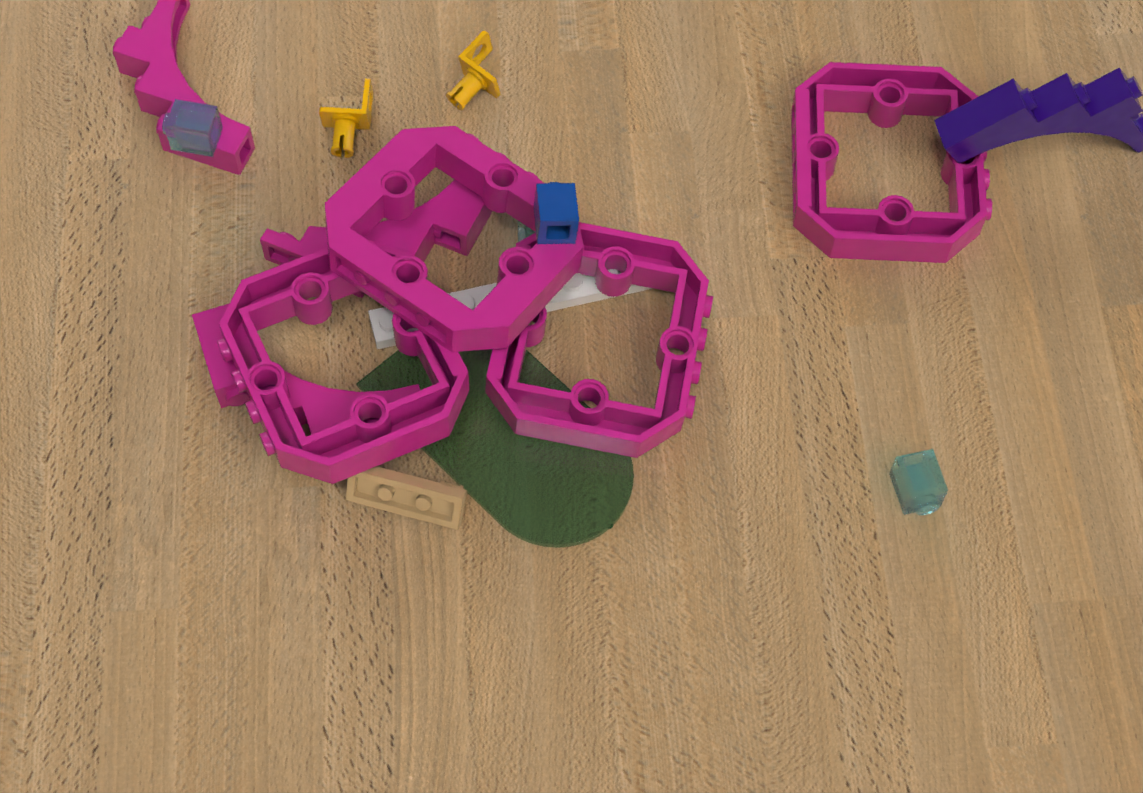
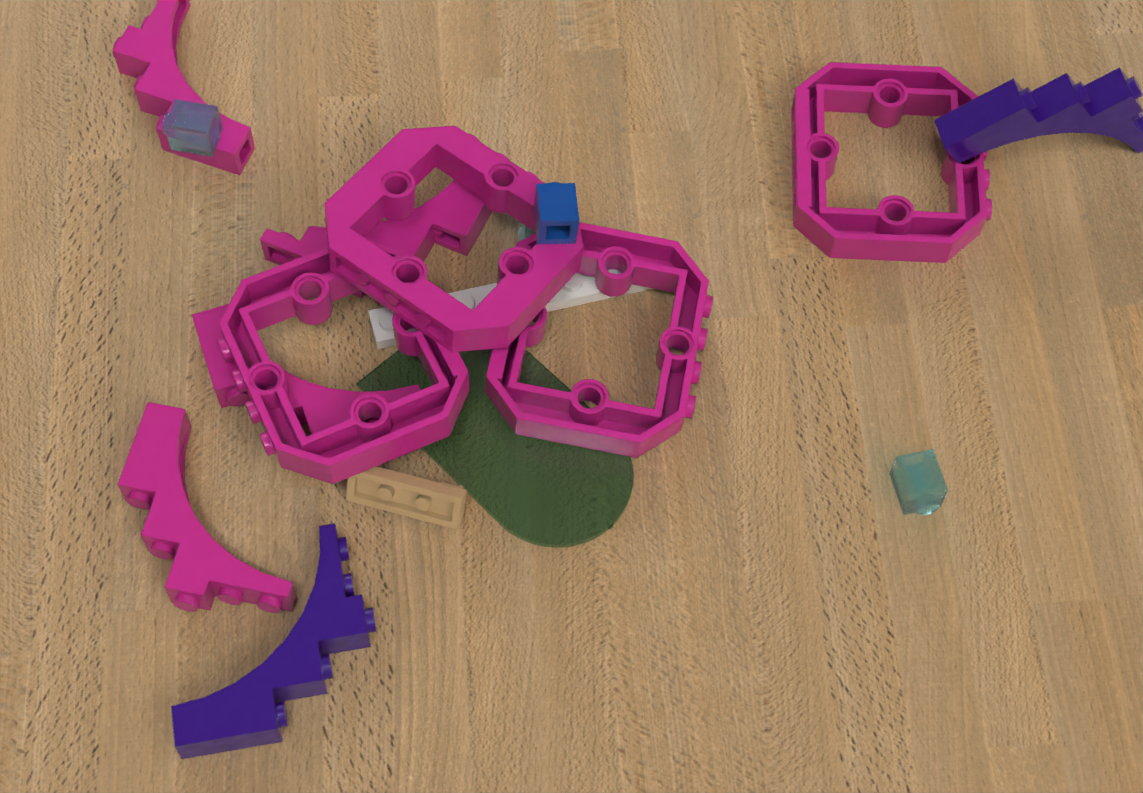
(201, 566): none -> dark pink arch
(254, 706): none -> dark purple arch
(347, 120): yellow bracket -> none
(475, 76): yellow bracket -> none

